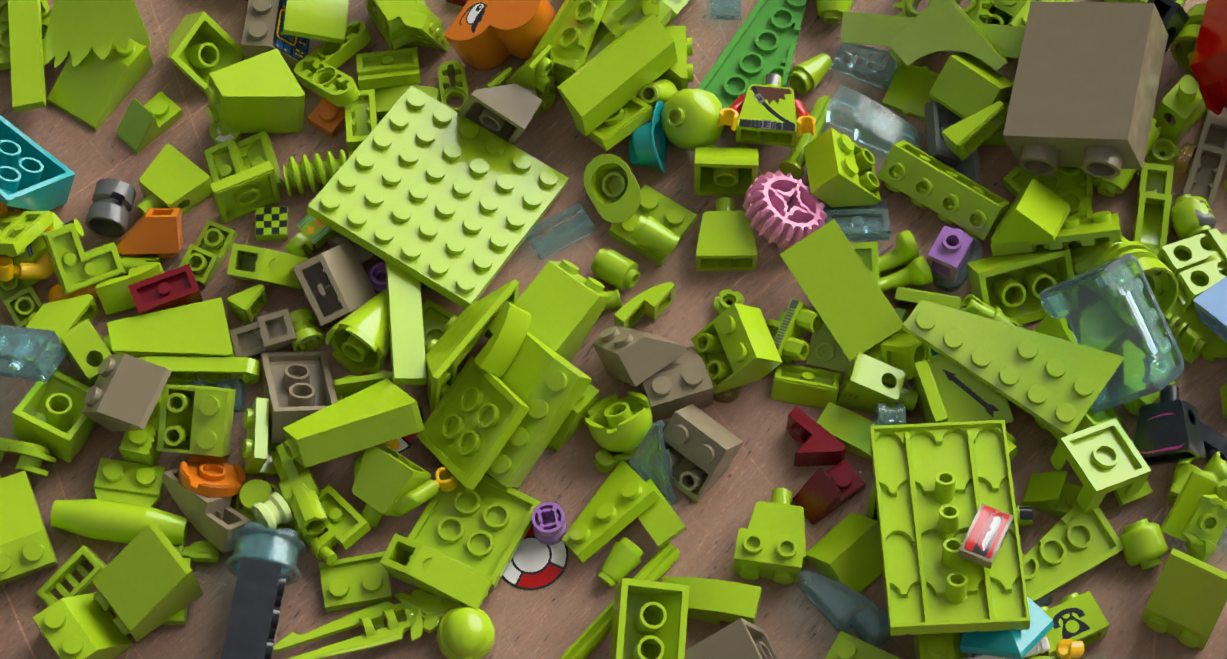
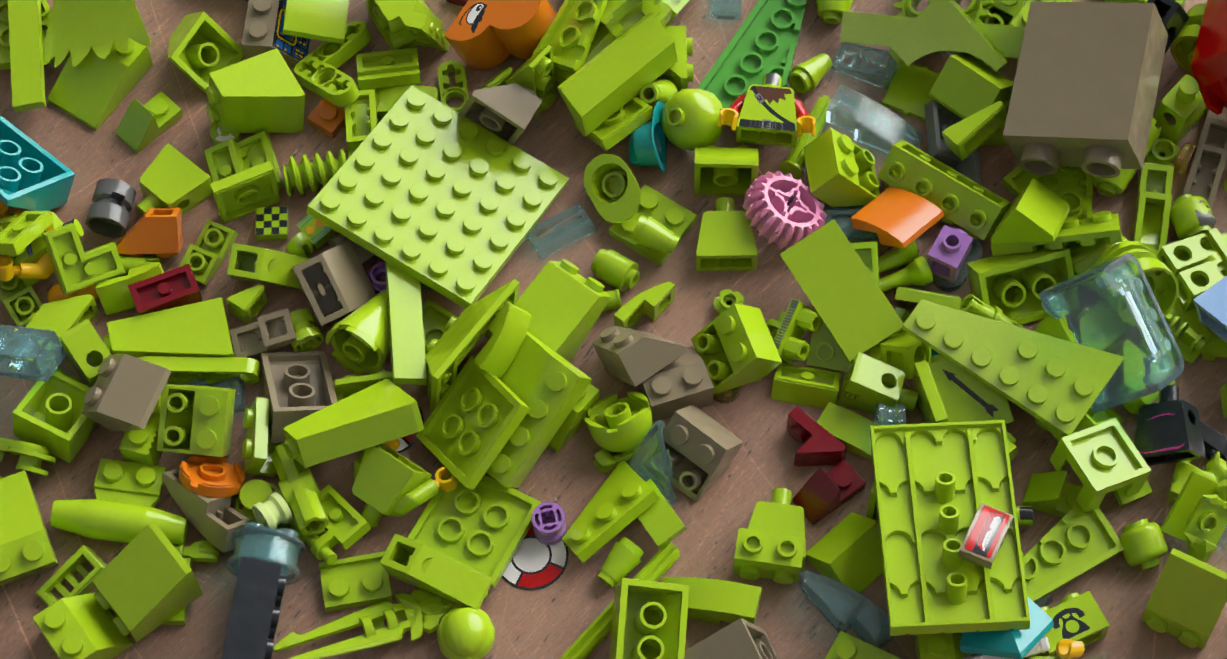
(897, 217): none -> orange slope

